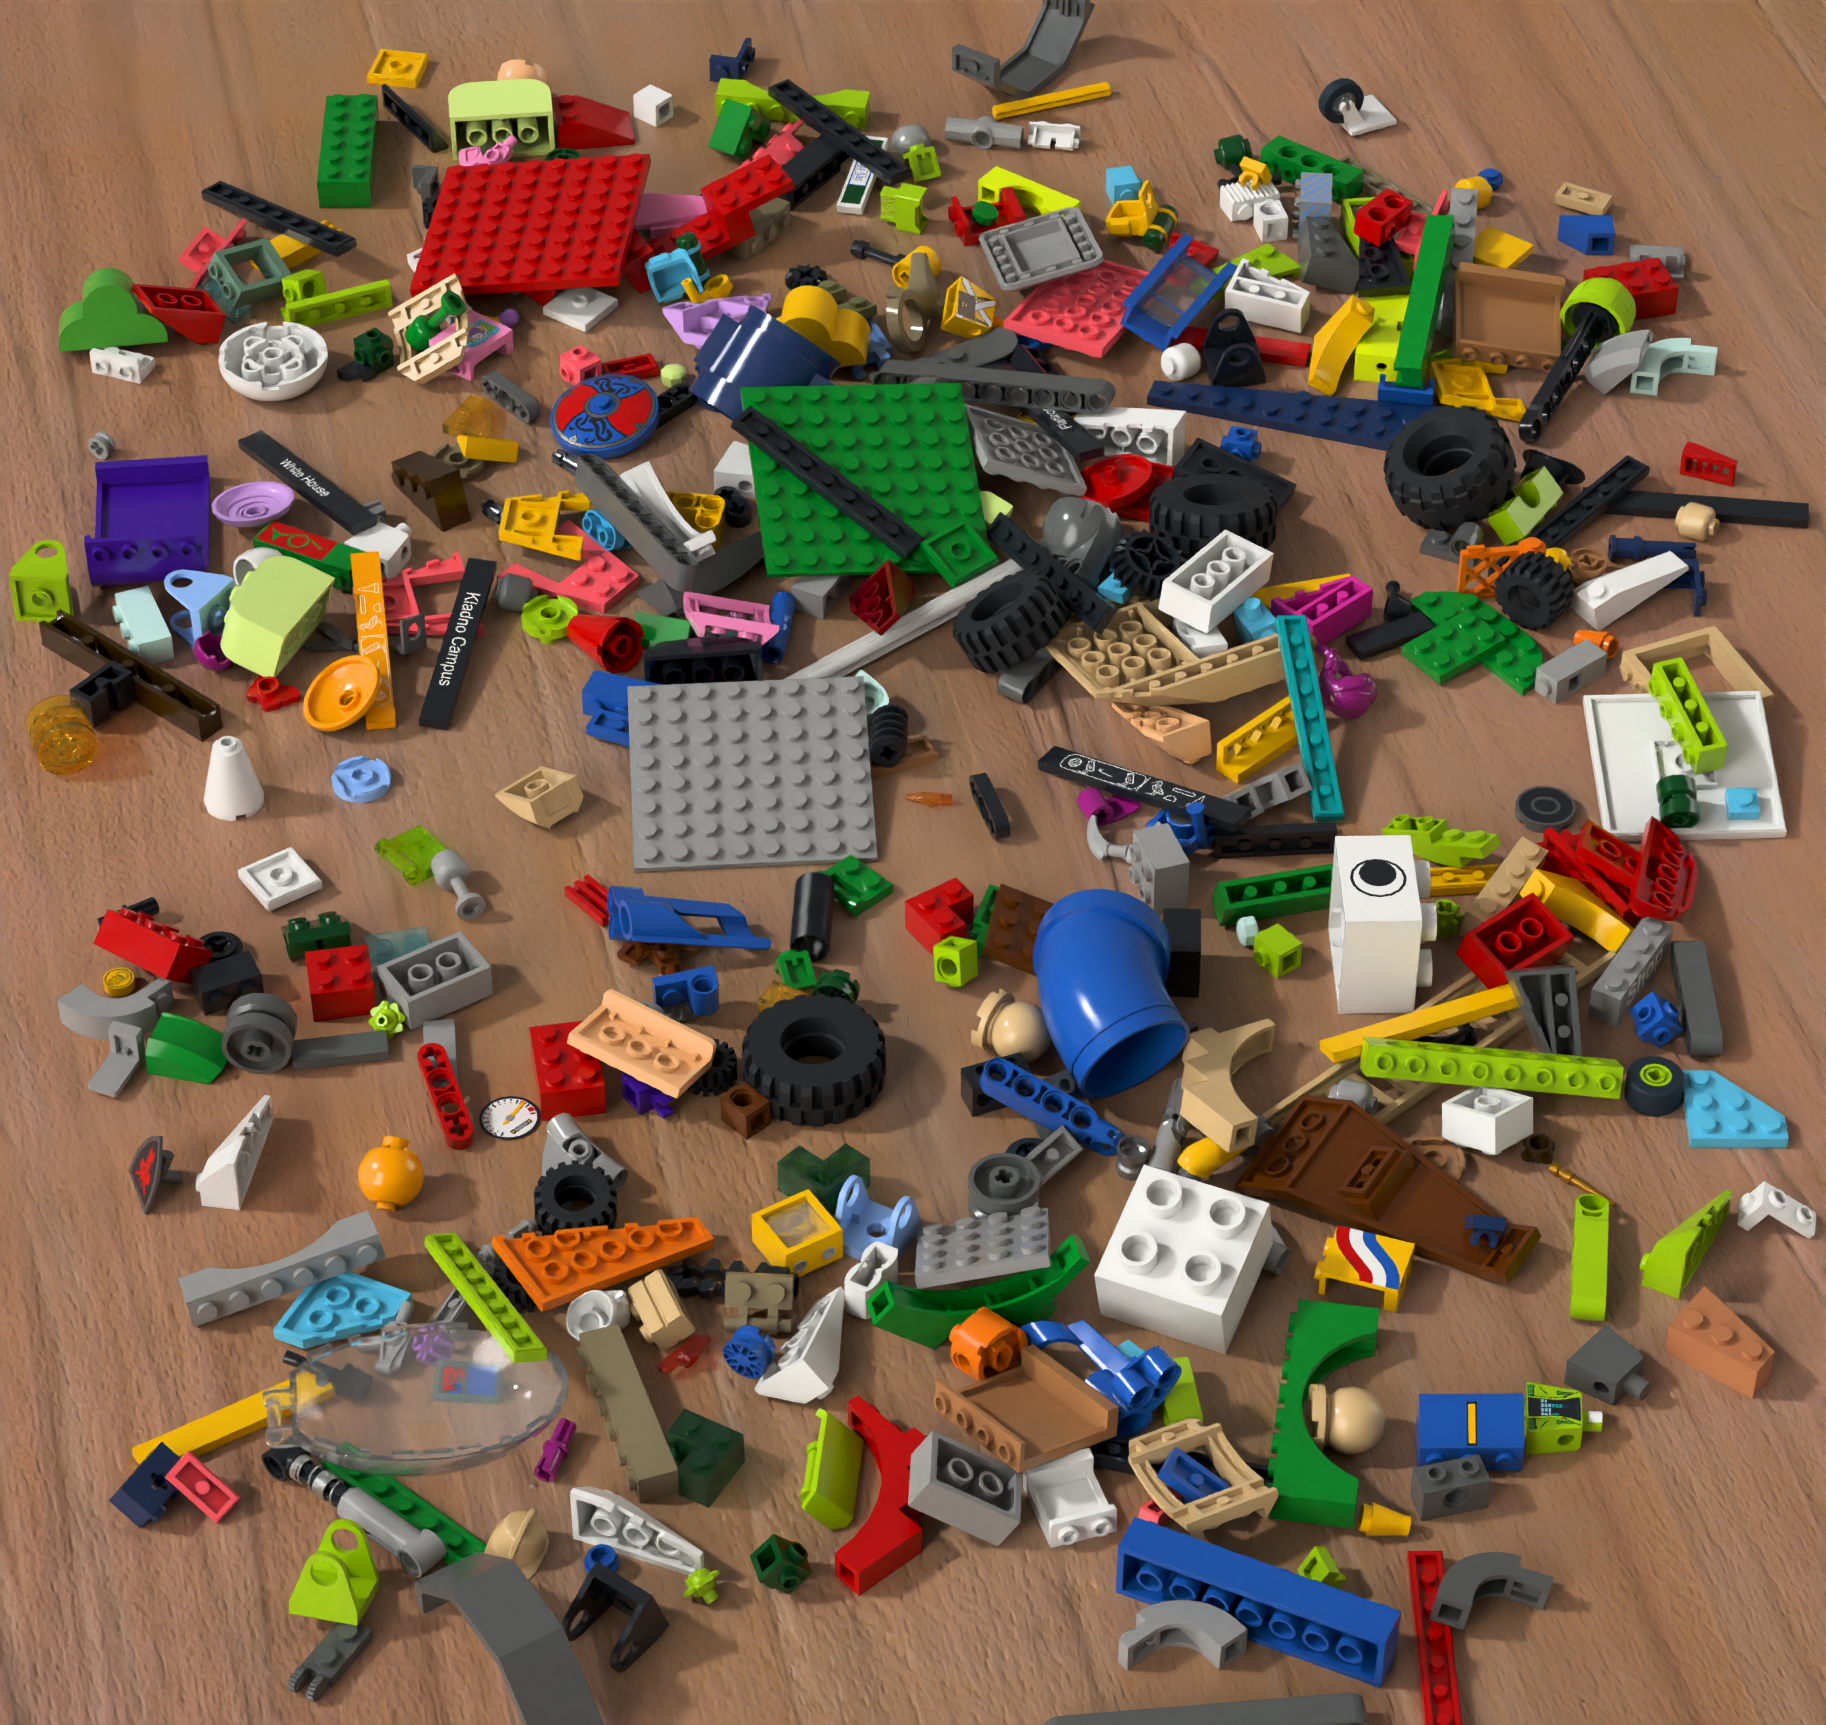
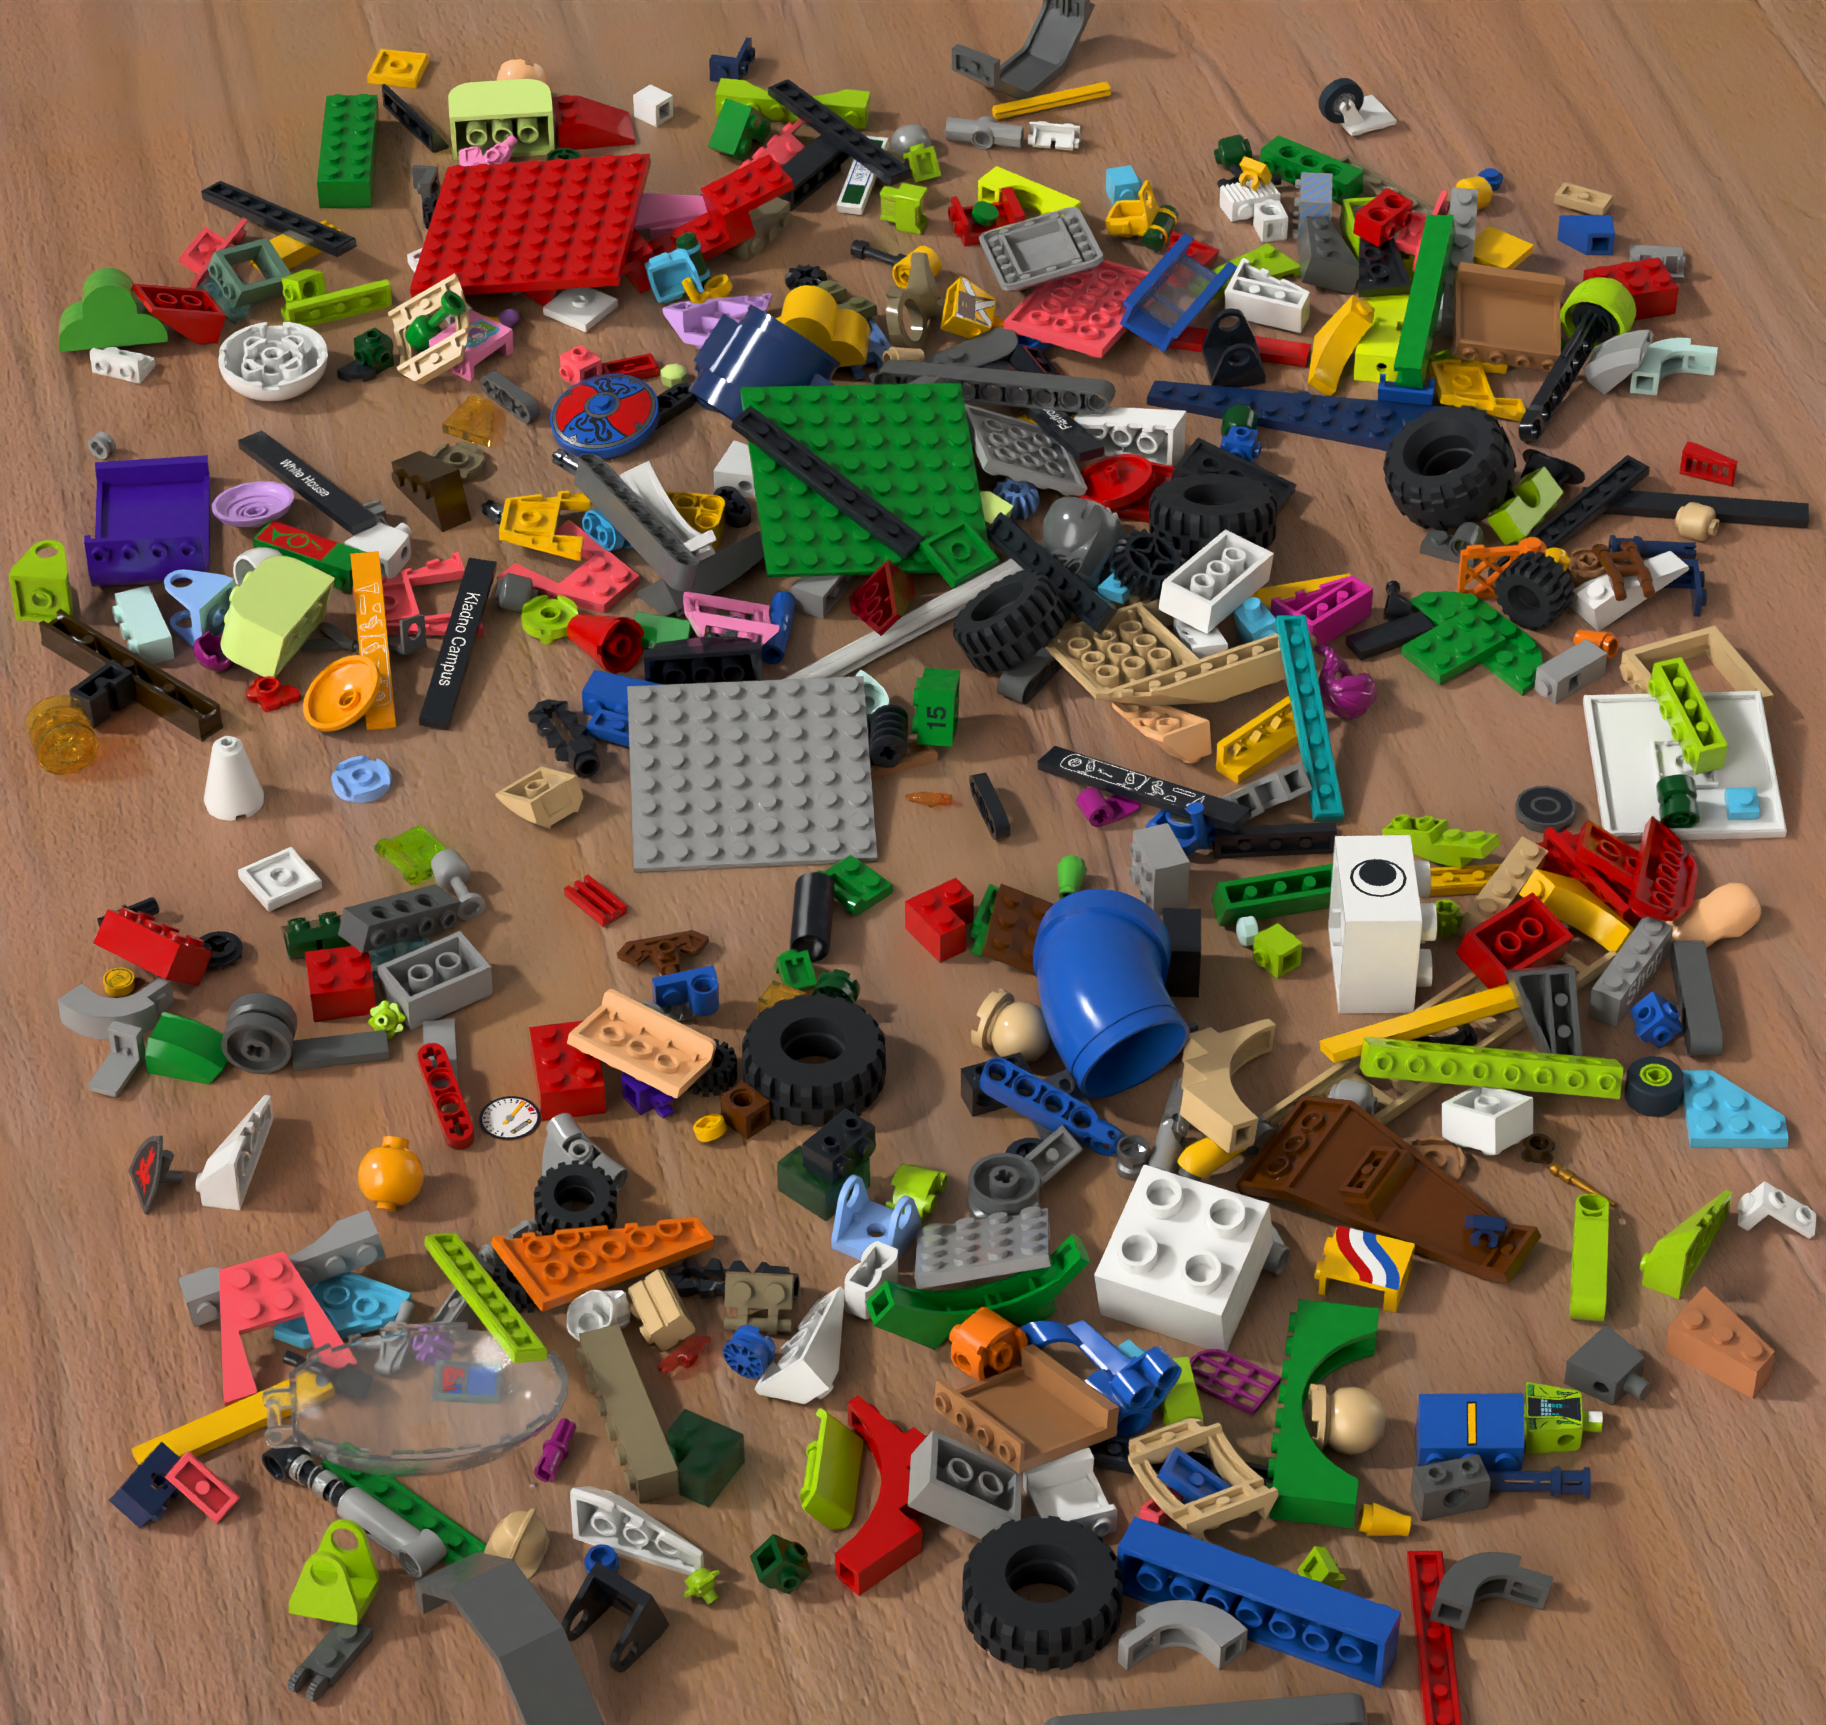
(225, 981): black brick -> none
(257, 1297): none -> coral wing
(398, 918): none -> dark grey brick
(488, 448): yellow slope -> none
(579, 752): none -> black sword
(658, 921): blue panel -> none
(710, 1127): none -> yellow tile
(797, 1234): yellow piece -> none
(839, 1146): none -> black brick
(904, 354): none -> tan cone
(920, 1184): none -> lime cylinder
(936, 707): none -> green brick
(955, 961): lime brick -> none
(1020, 495): none -> medium blue gear
(1035, 1632): none -> black tyre
(1070, 874): none -> bright green cone
(1103, 849): light grey piece -> none
(1180, 362): white head -> none
(1237, 1390): none -> magenta window
(1239, 416): none -> dark green head
(1556, 1477): none -> dark blue pin
(1628, 553): none -> reddish brown piece
(1722, 914): none -> light nougat hair

